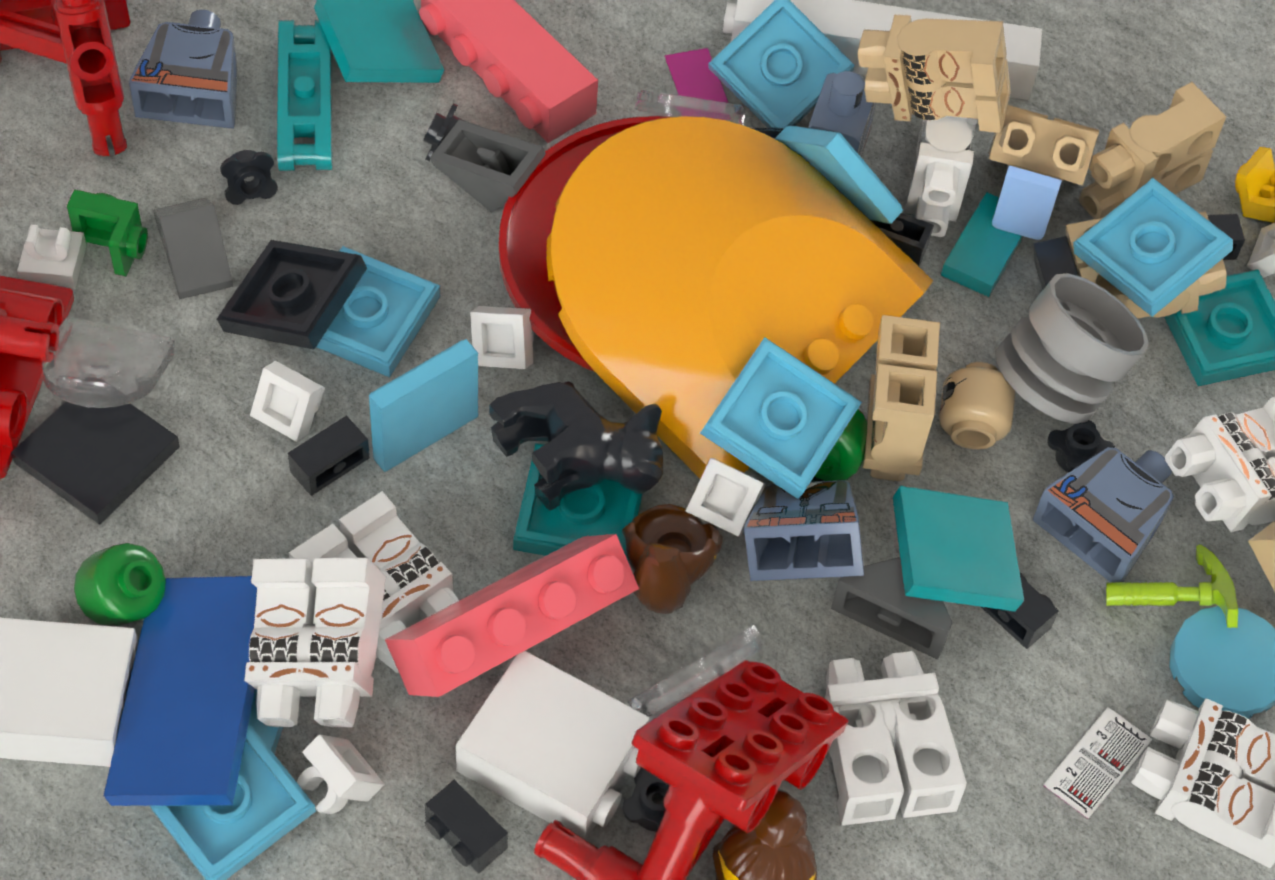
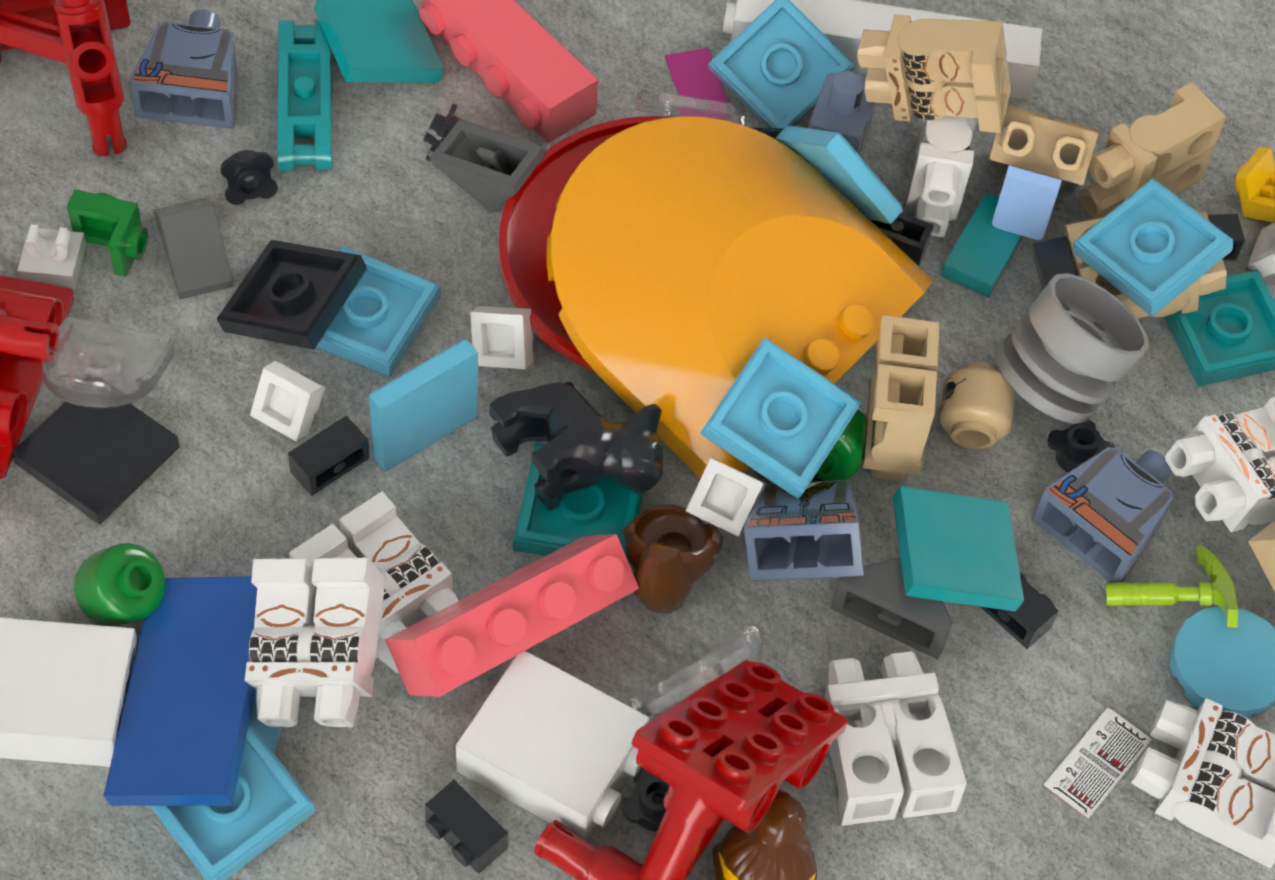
(342, 769): white tile -> none

